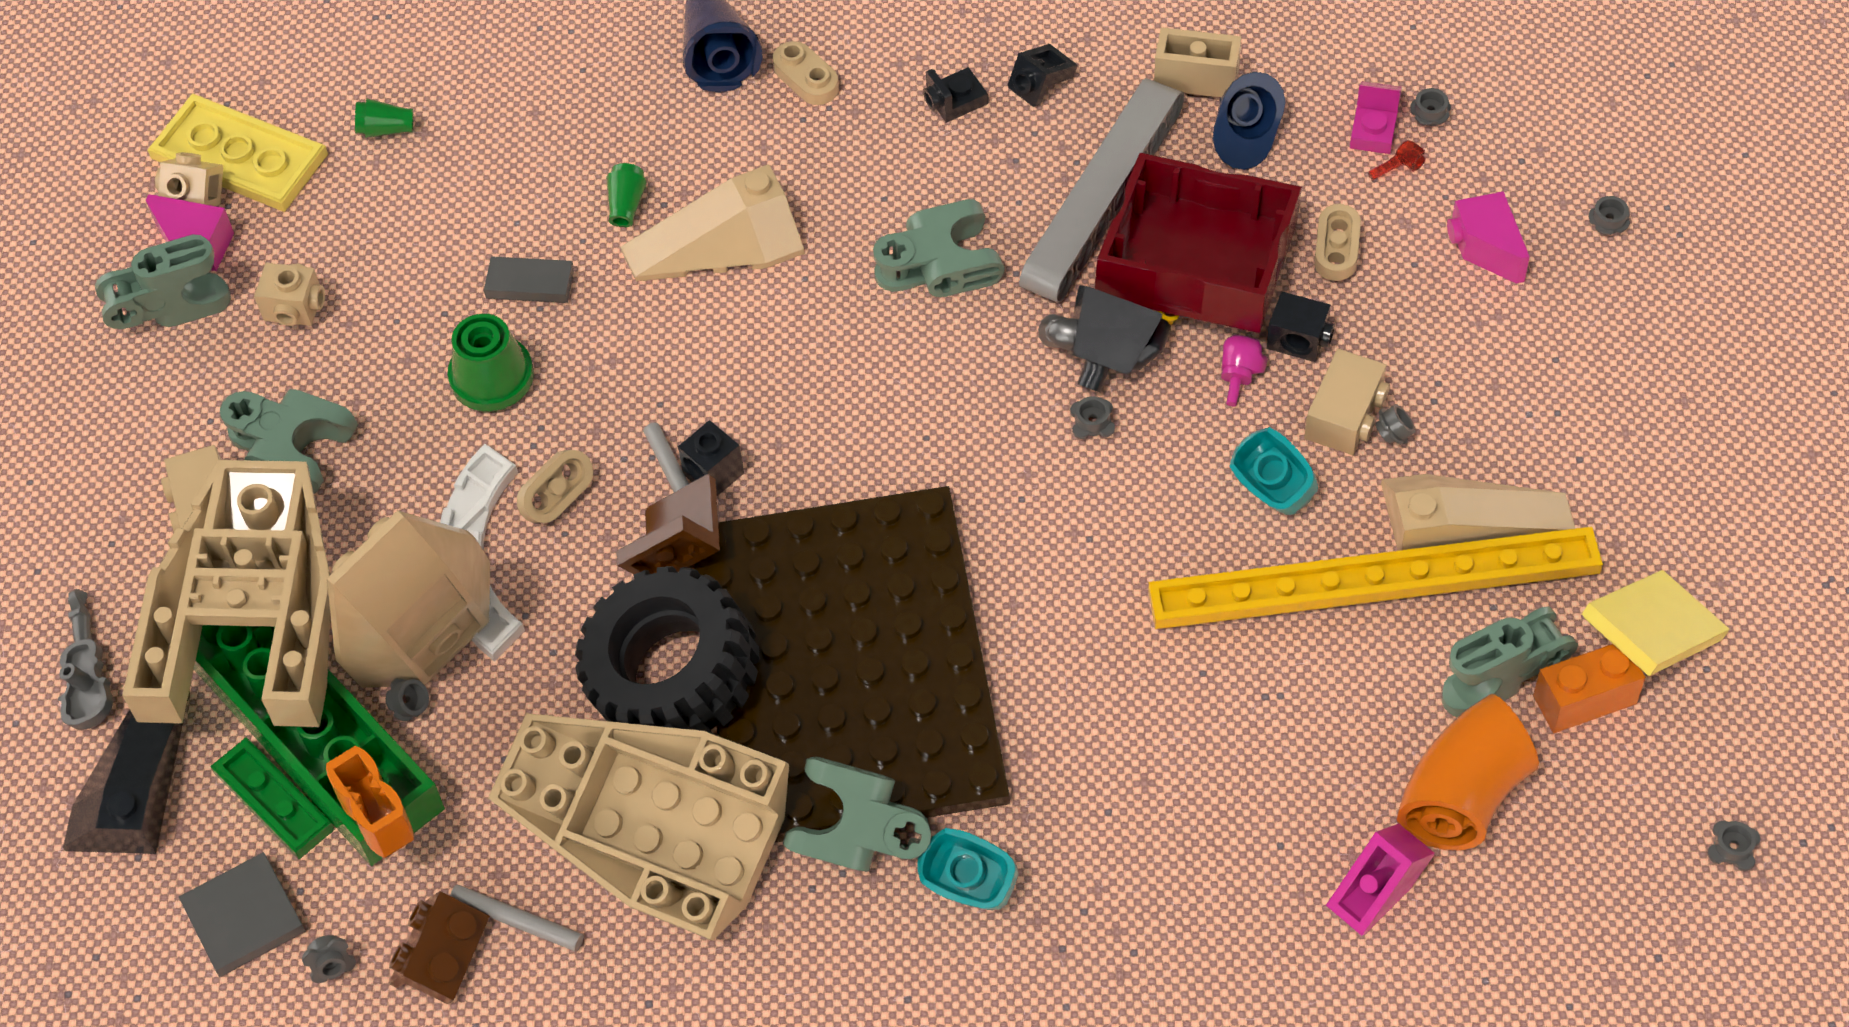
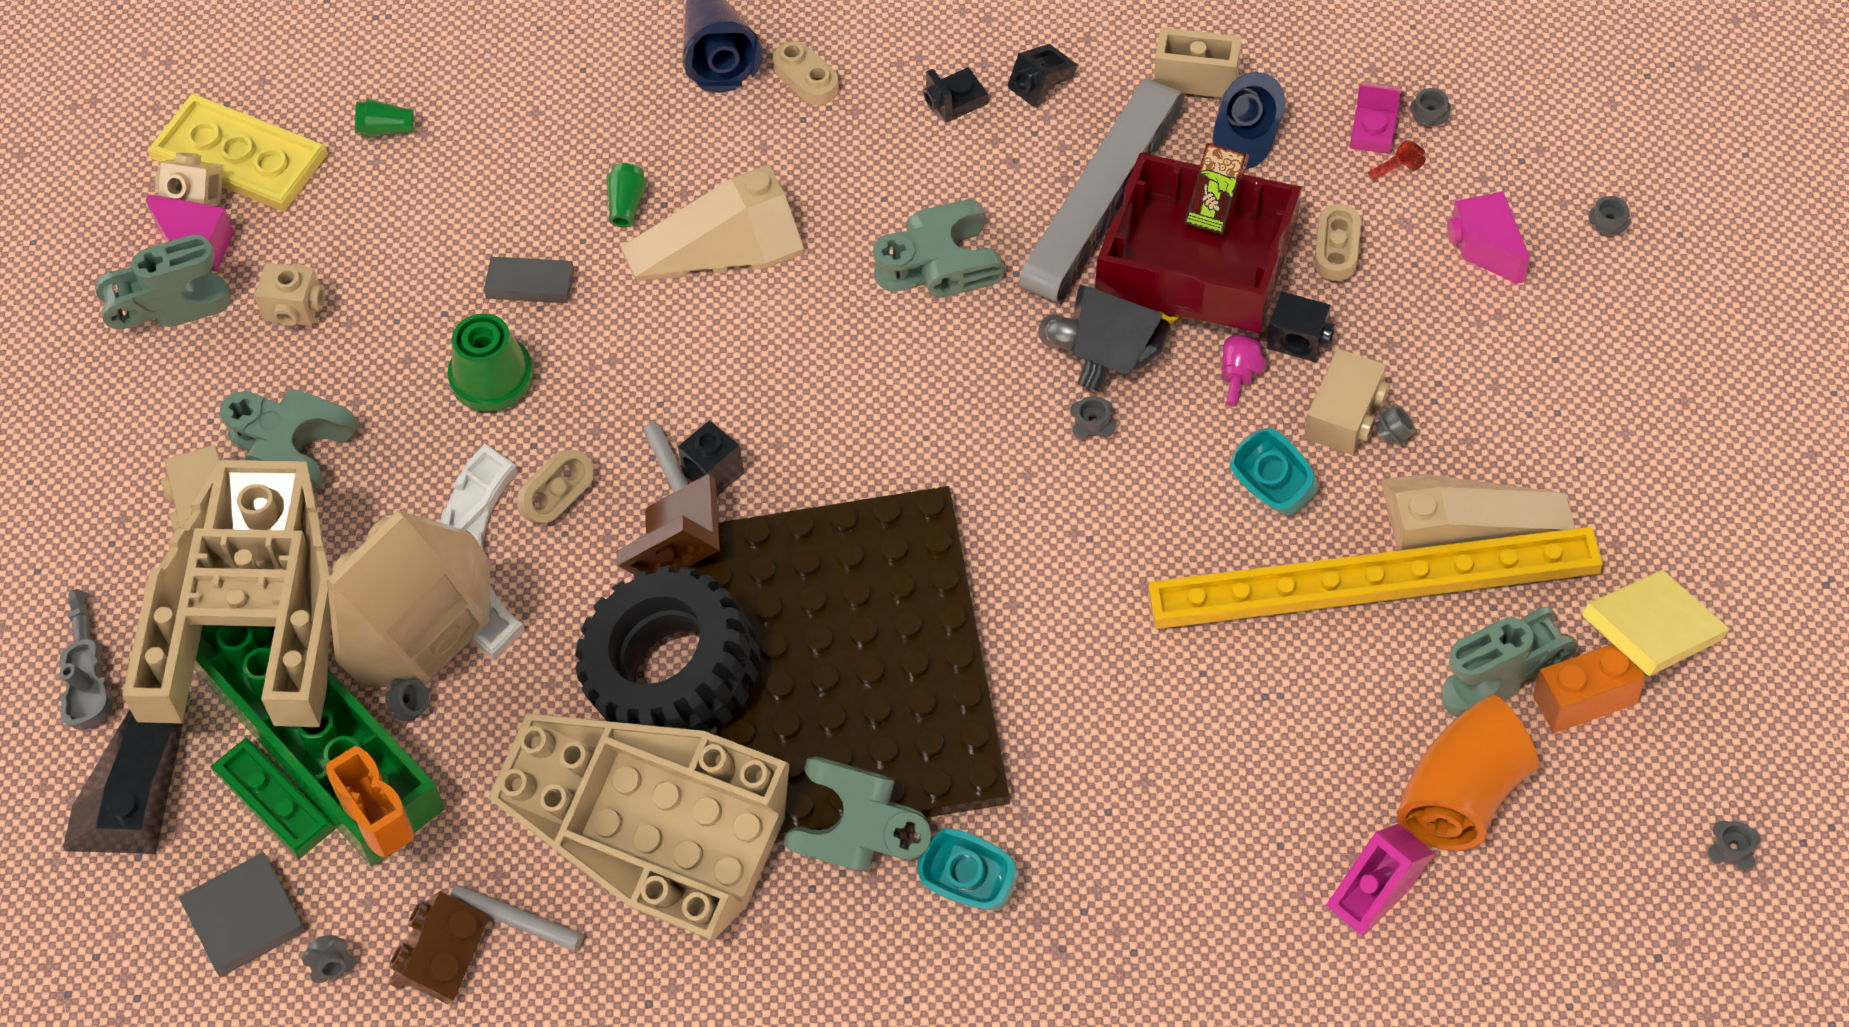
(1216, 188): none -> tile

